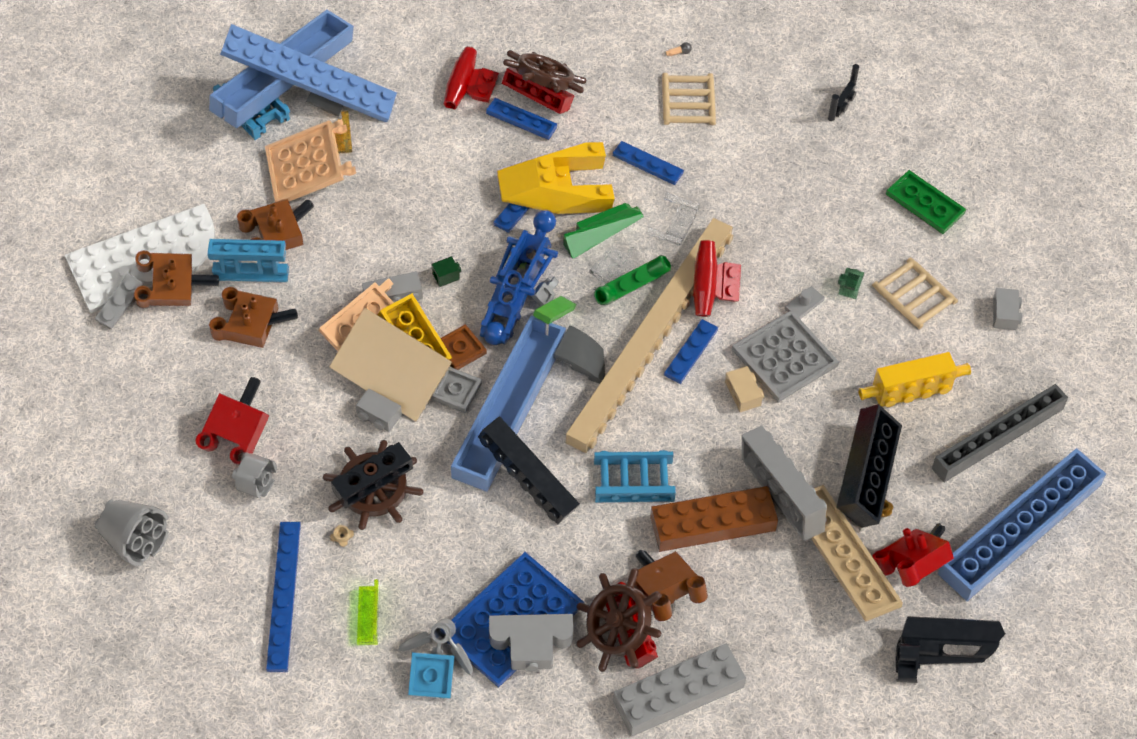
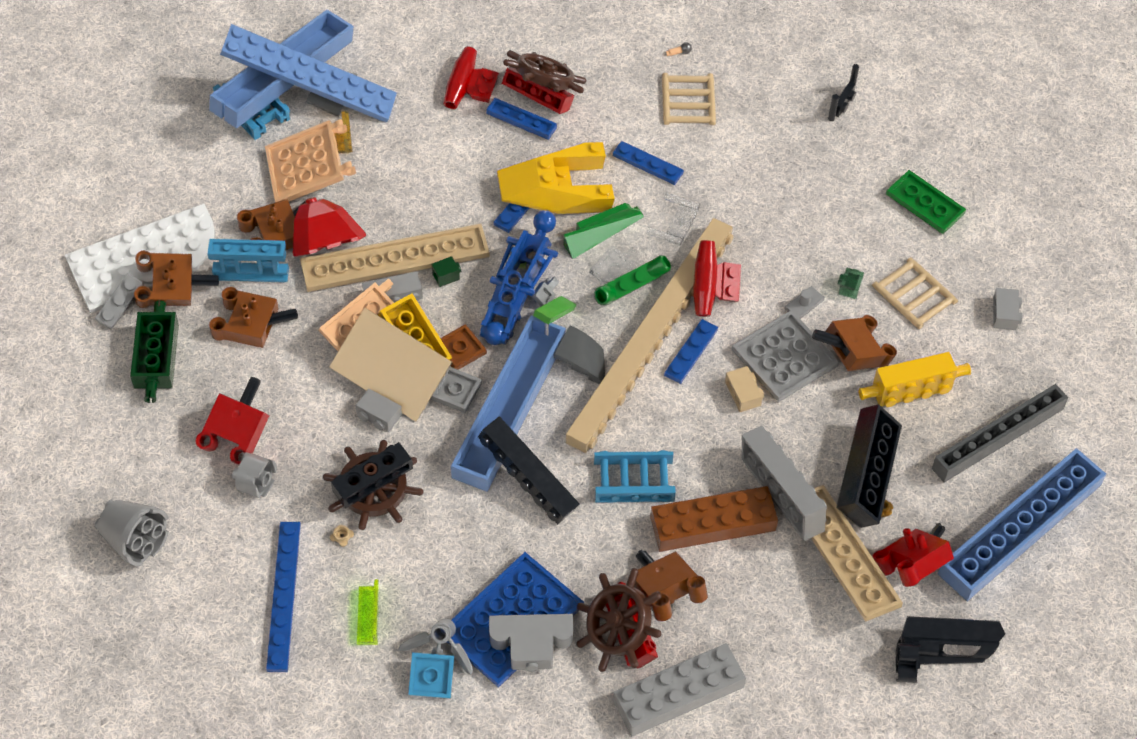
(154, 351): none -> dark green brick
(323, 225): none -> red brick
(393, 257): none -> tan plate
(855, 344): none -> dark orange piece

